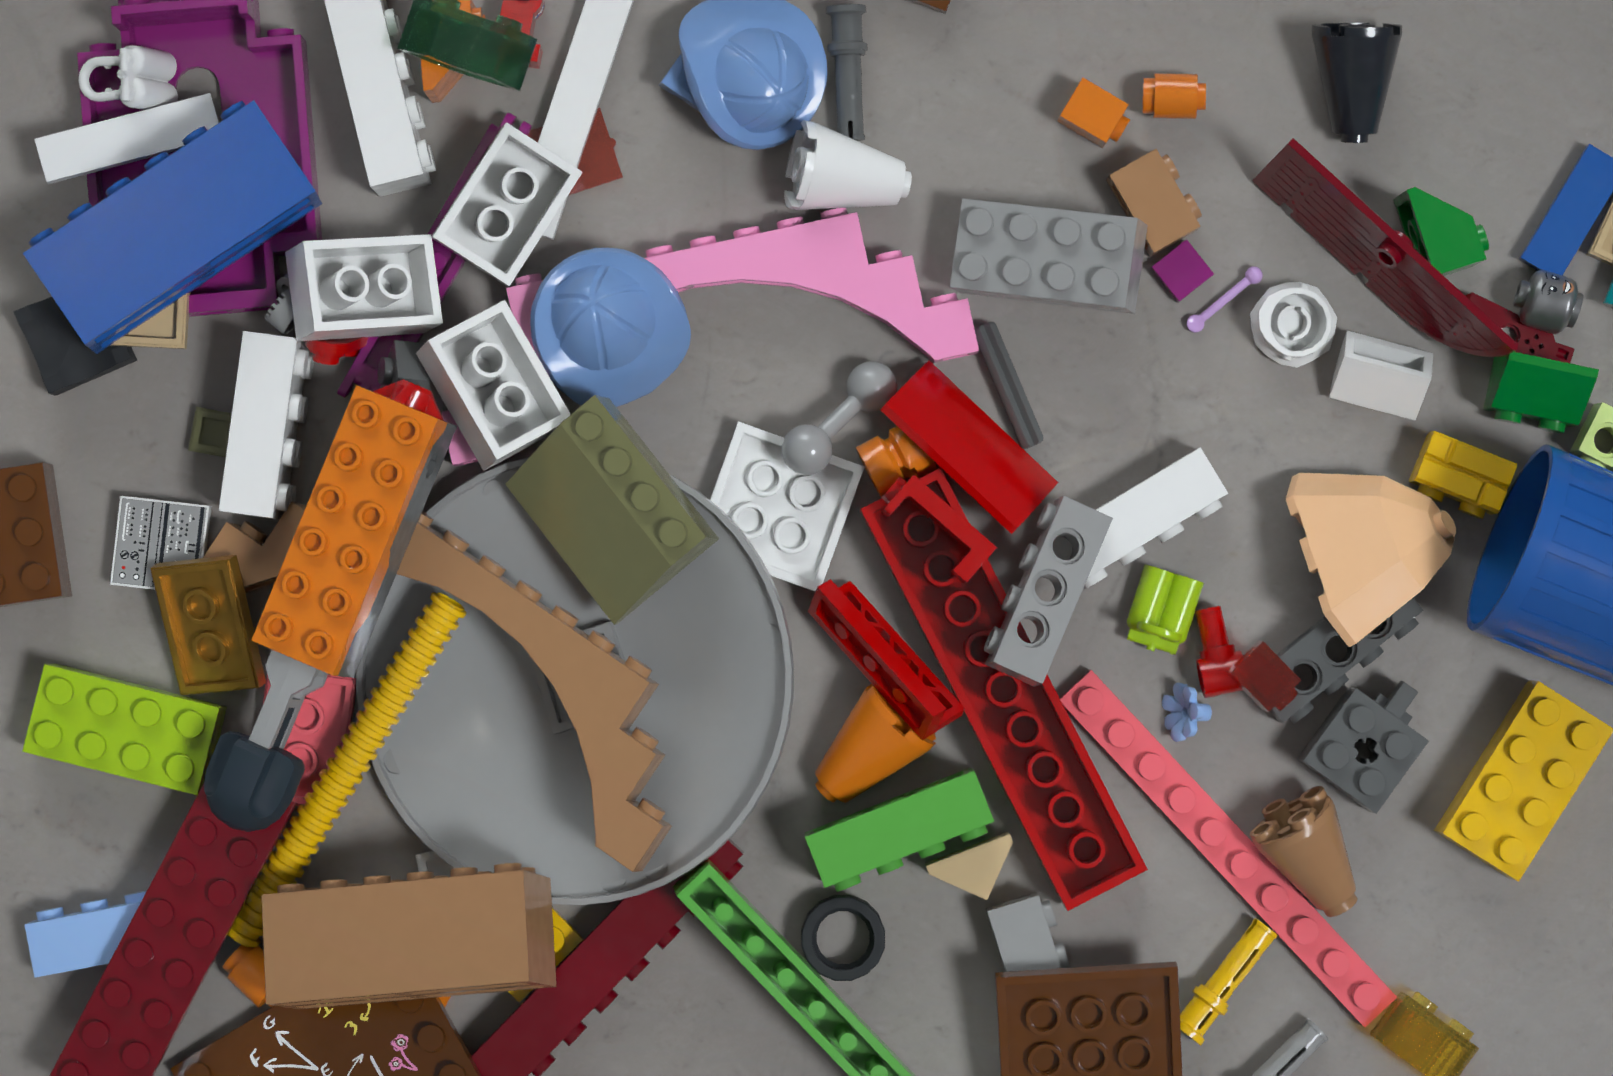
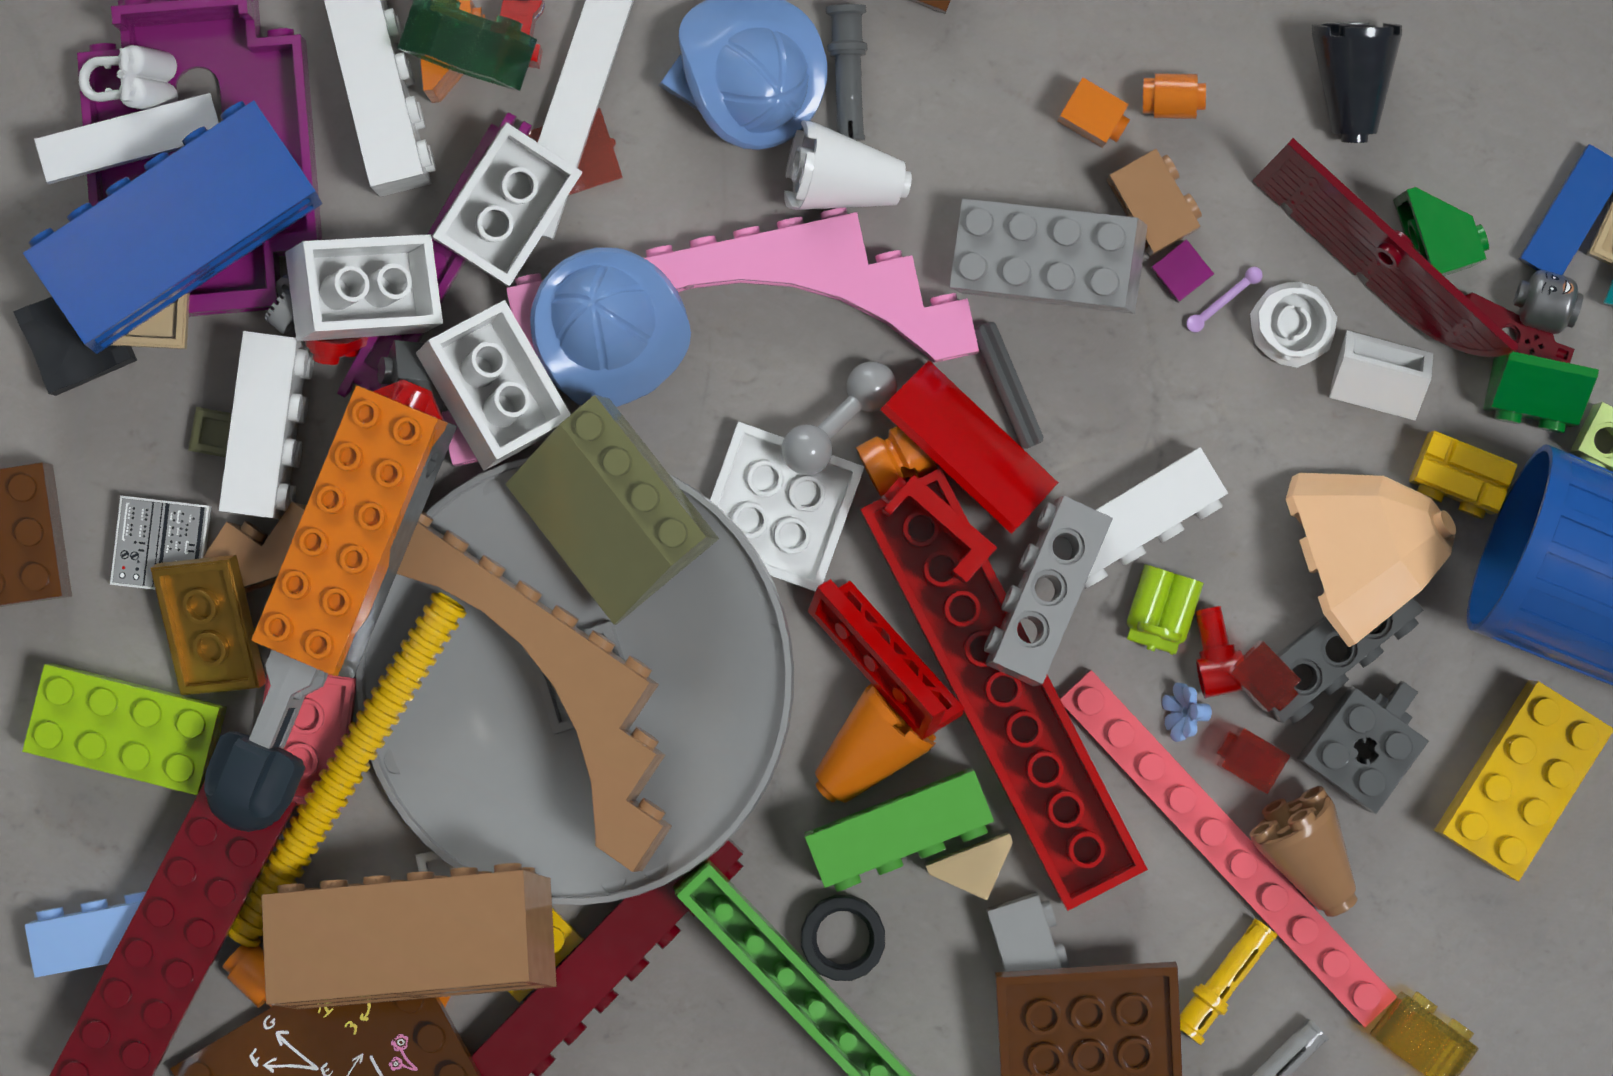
(1251, 759): none -> clear red brick

